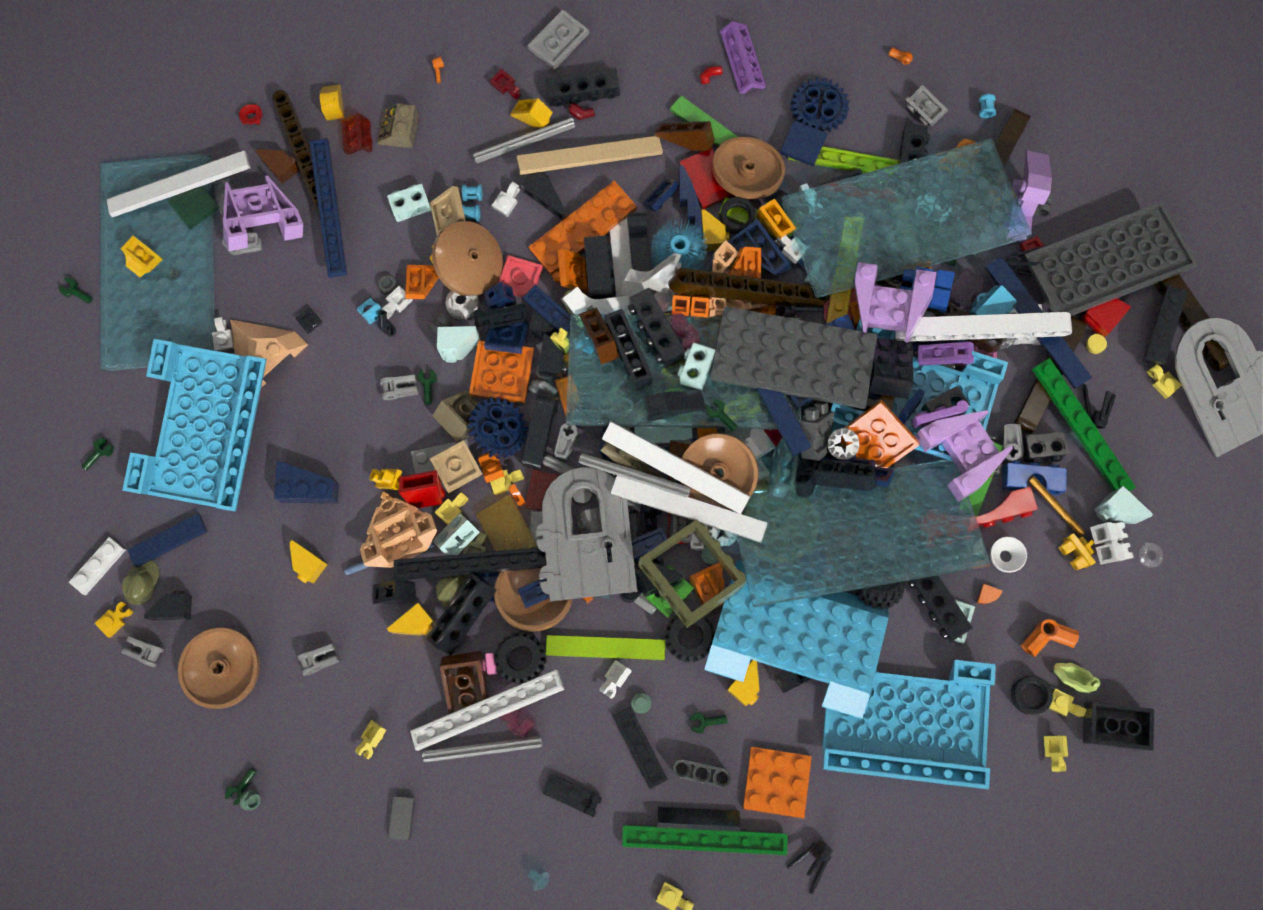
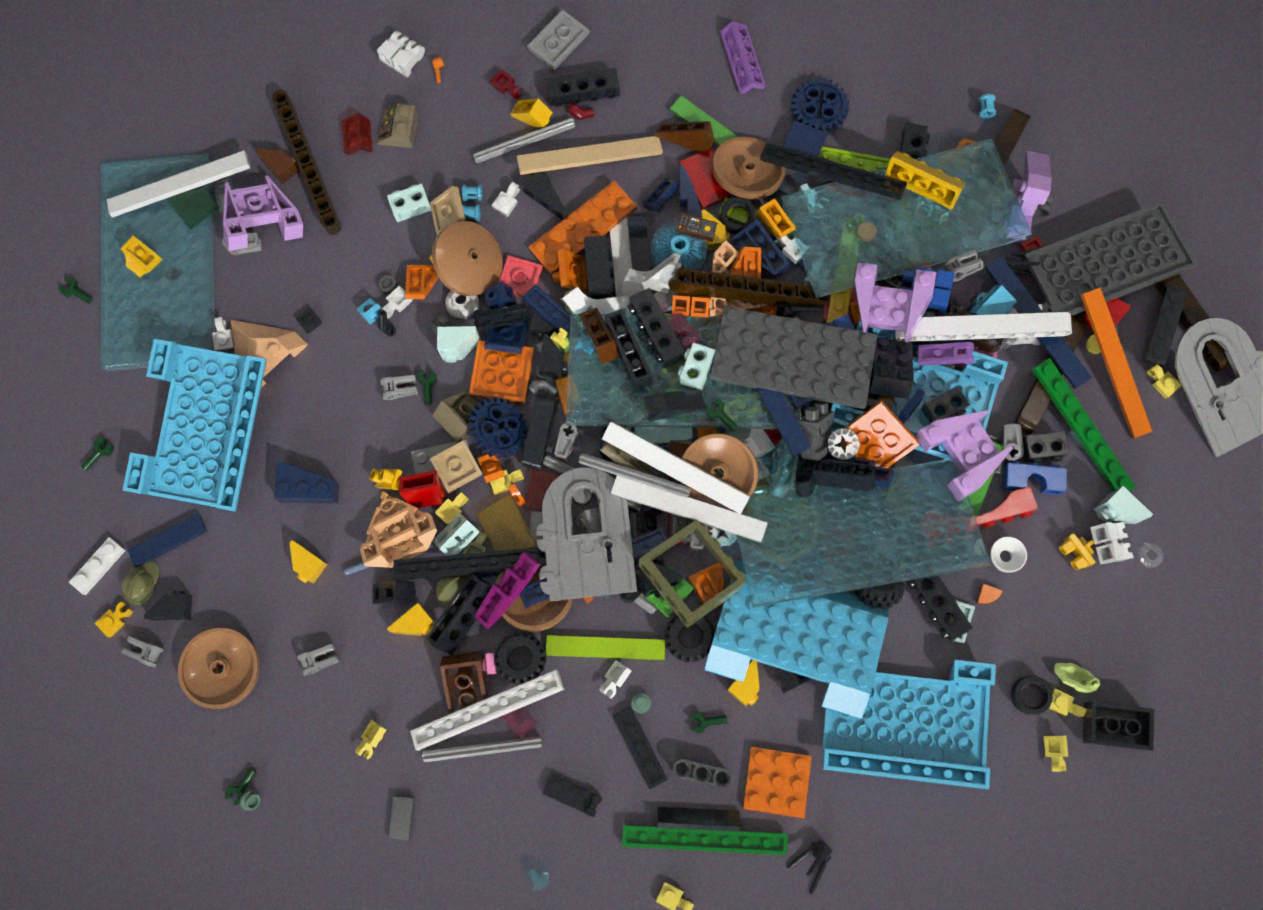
(248, 109): red piece -> none
(328, 208): dark blue tile -> none
(332, 102): yellow slope -> none
(400, 53): none -> white legs
(508, 589): none -> magenta slope
(696, 227): none -> tile
(707, 557): sand green plate -> none
(708, 72): red arm -> none
(833, 171): none -> black tile
(866, 232): none -> dark tan tile
(904, 56): orange arm -> none
(923, 418): medium lavender plate -> none
(925, 180): none -> yellow slope
(927, 106): light grey bracket -> none
(963, 265): none -> light grey piece
(1038, 638): orange piece -> none
(1056, 505): pearl gold bar -> none
(1099, 418): black plant -> none
(1116, 363): none -> orange tile

